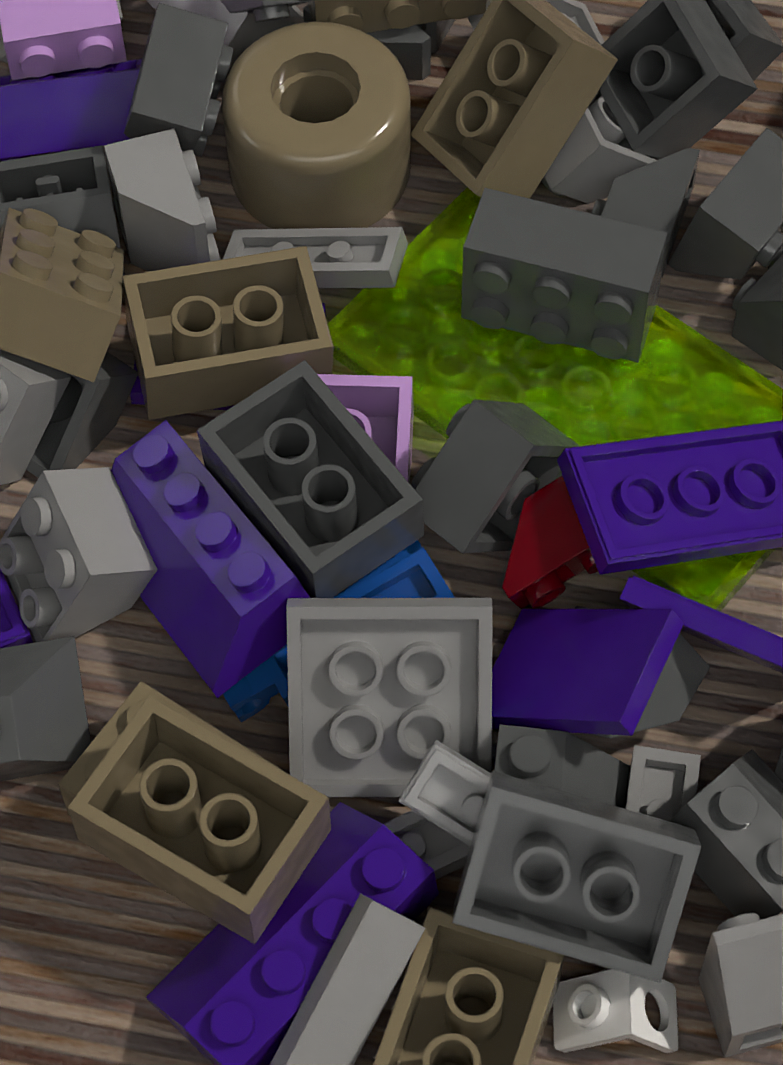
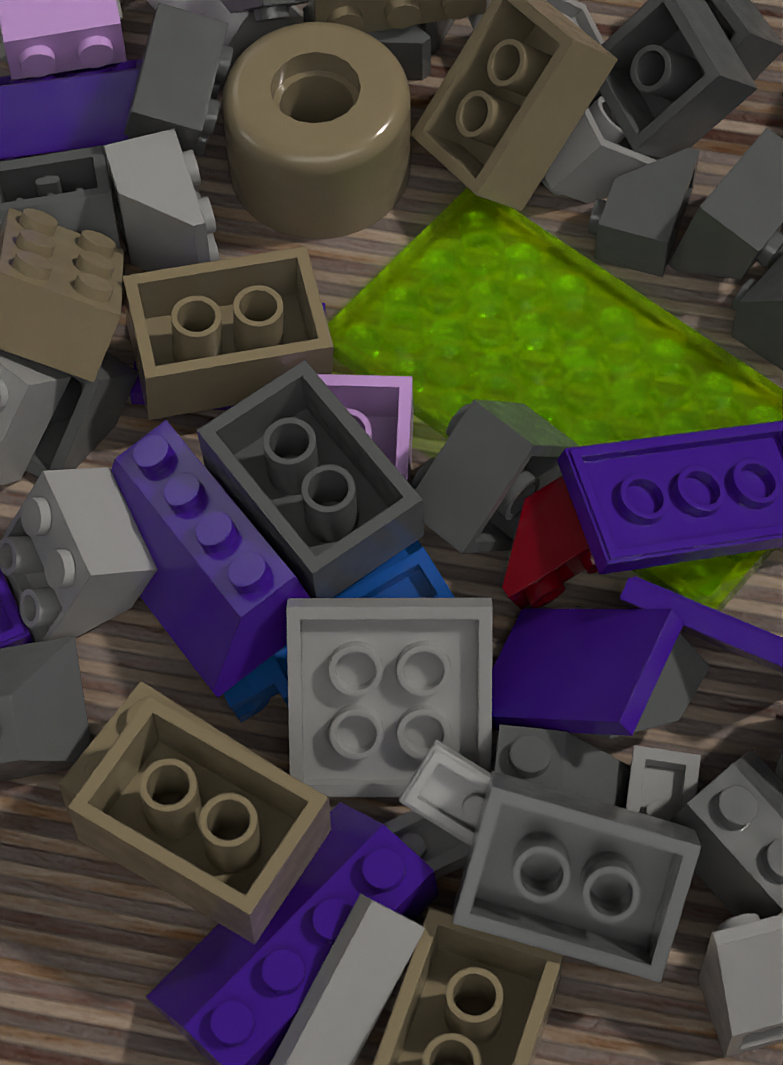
(337, 255): light grey plate -> none
(561, 275): dark grey brick -> none
(611, 1009): white bracket -> none

